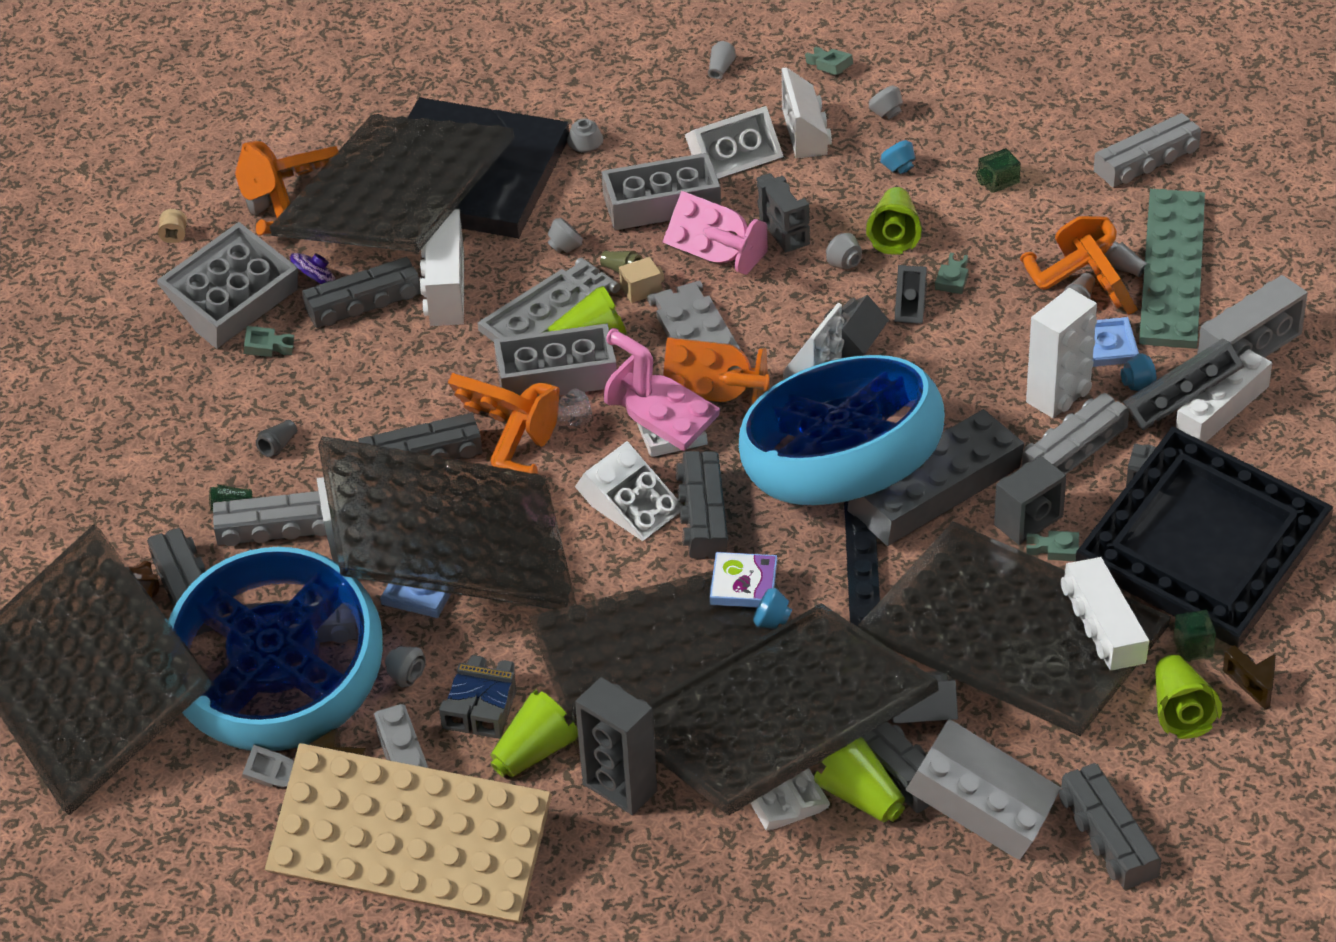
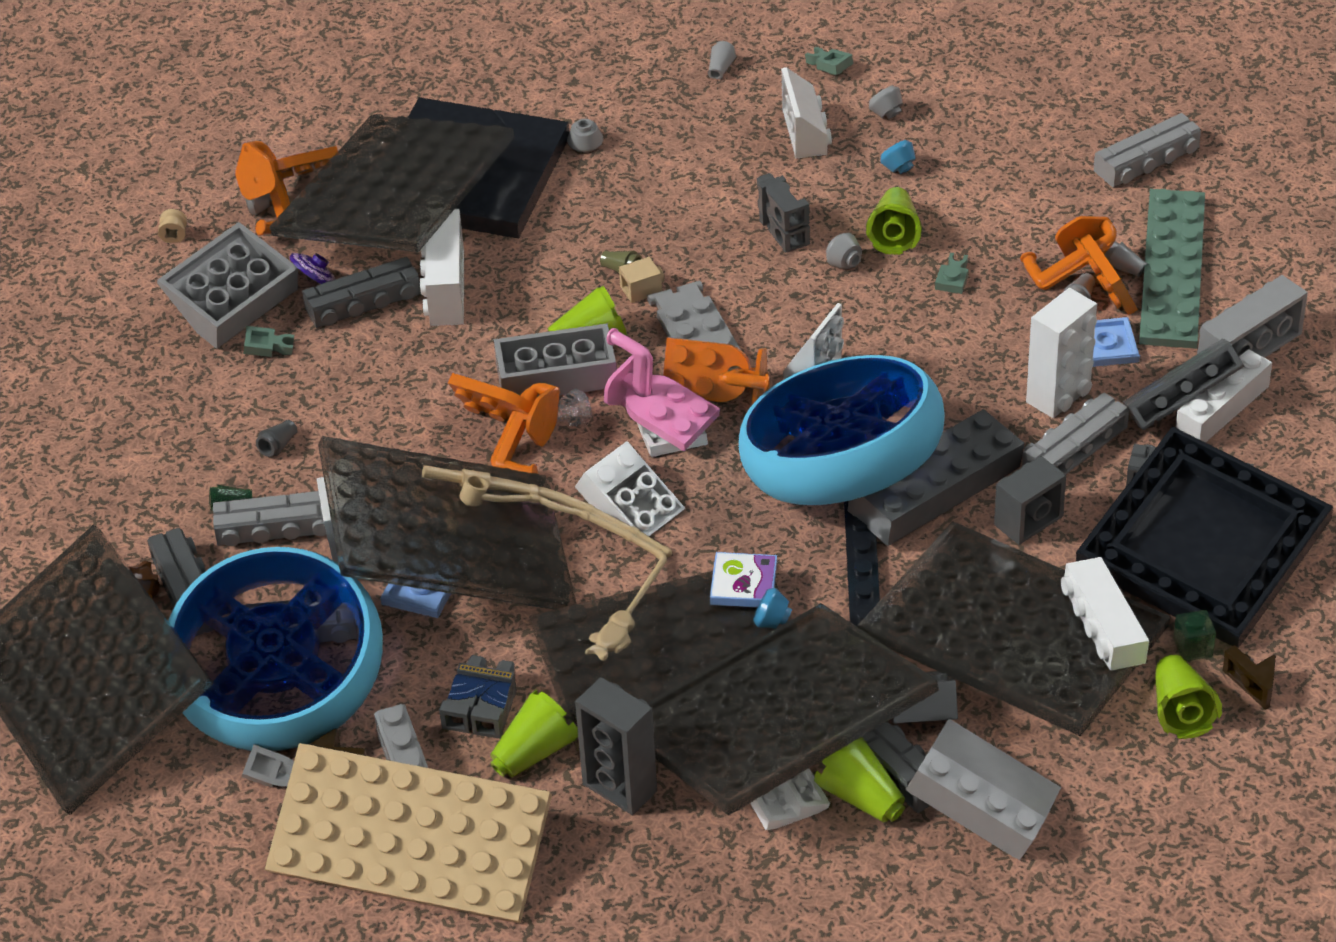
(405, 665): light grey cone -> none
(444, 438): dark grey brick -> none
(474, 485): none -> tan piece
(546, 302): light grey hinge -> none
(563, 236): light grey cone -> none
(651, 190): light grey brick -> none
(703, 504): dark grey brick -> none
(708, 233): bright pink plate -> none
(737, 142): white slope -> none
(861, 325): dark grey slope -> none
(911, 294): dark grey slope -> none
(998, 170): clear green brick -> none
(1058, 545): sand green plate -> none
(1110, 826): dark grey brick -> none
(1138, 372): dark azure cone -> none

